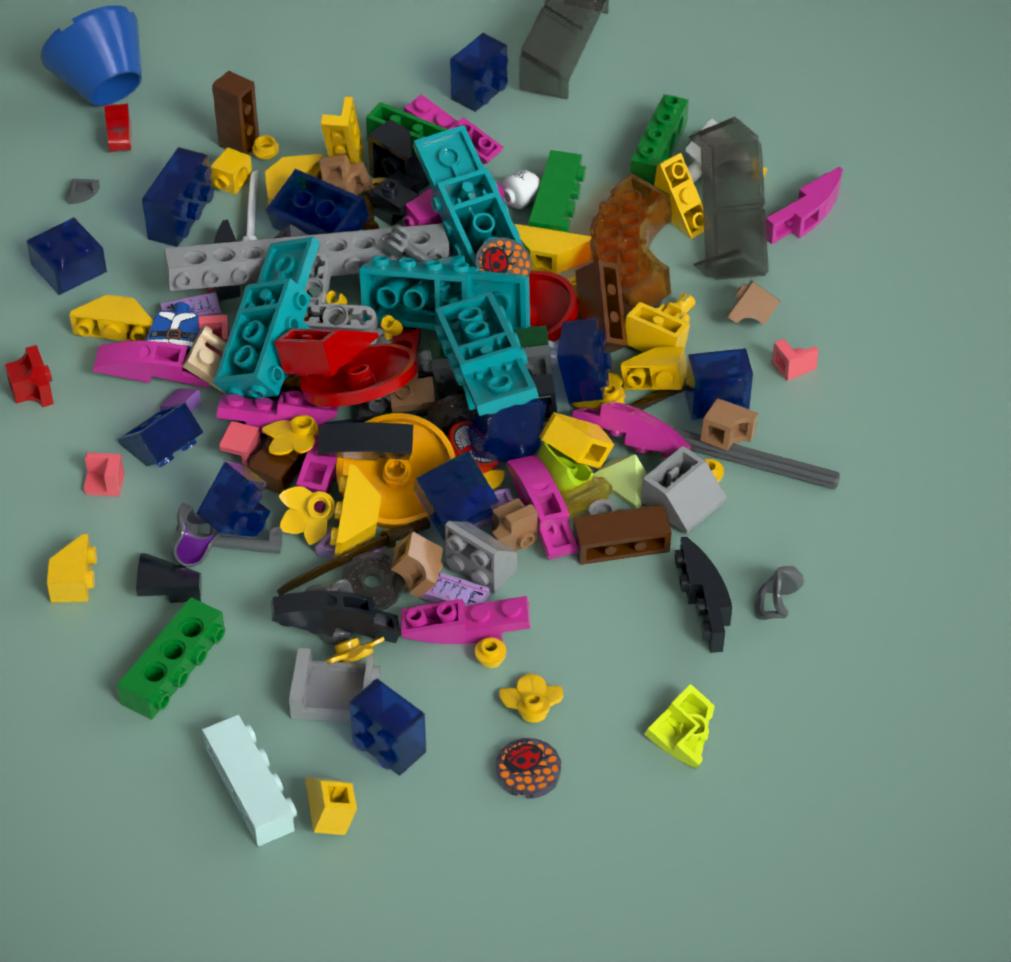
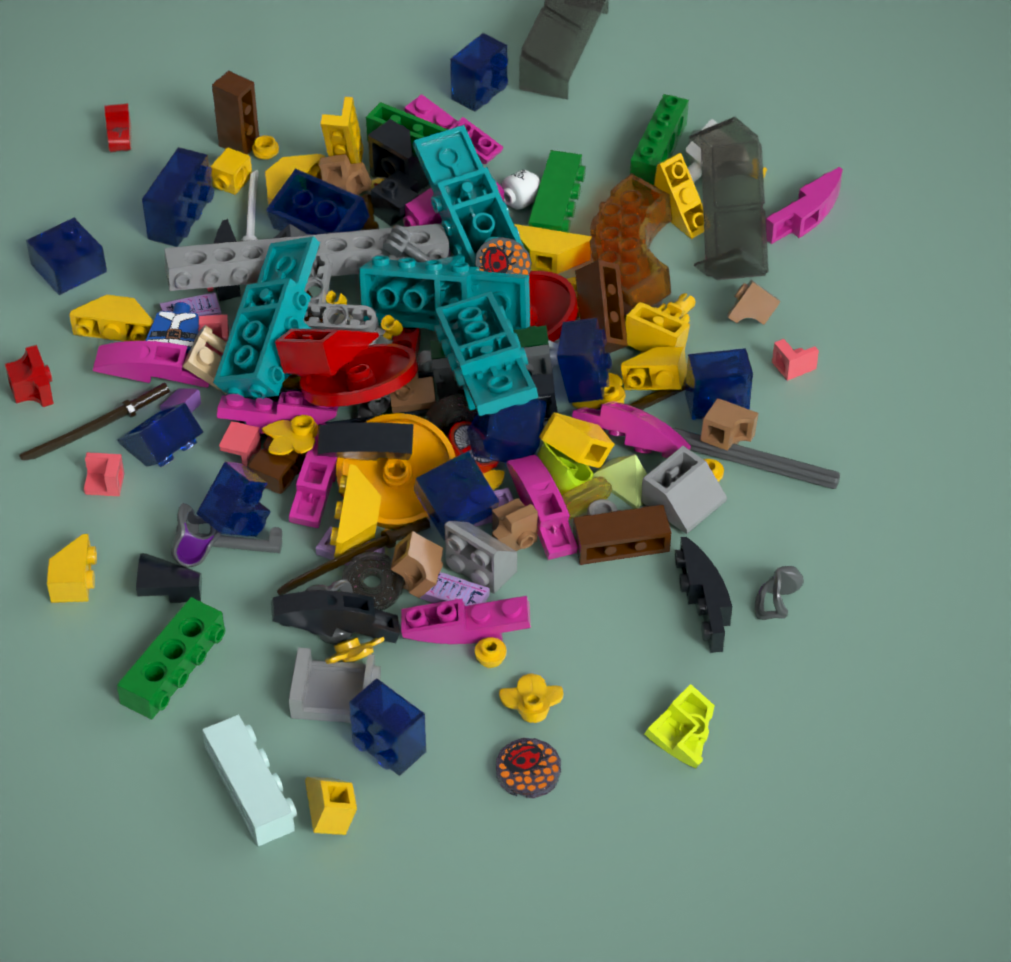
(82, 190): dark grey tile -> none
(97, 54): blue cone -> none
(128, 408): none -> dark brown sword
(302, 514): yellow plate -> none

